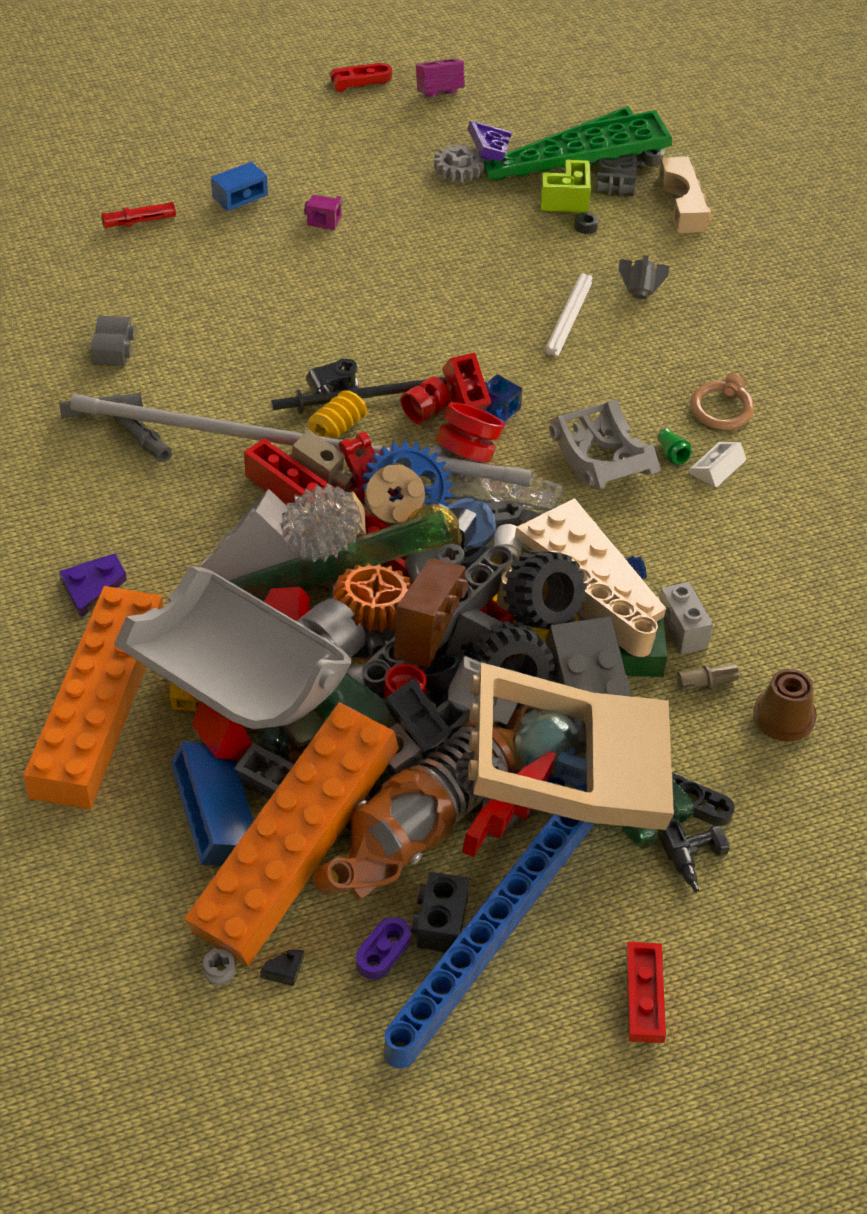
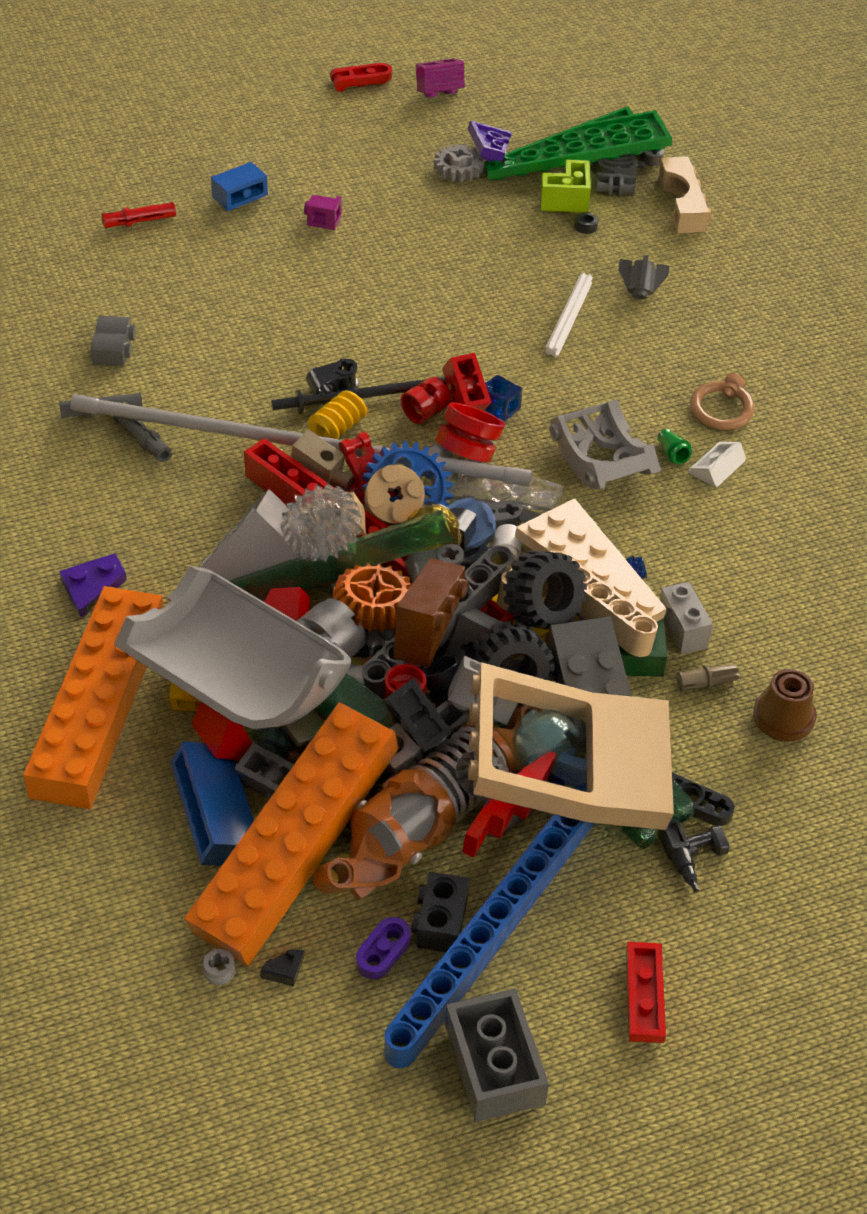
(496, 1055): none -> dark grey brick

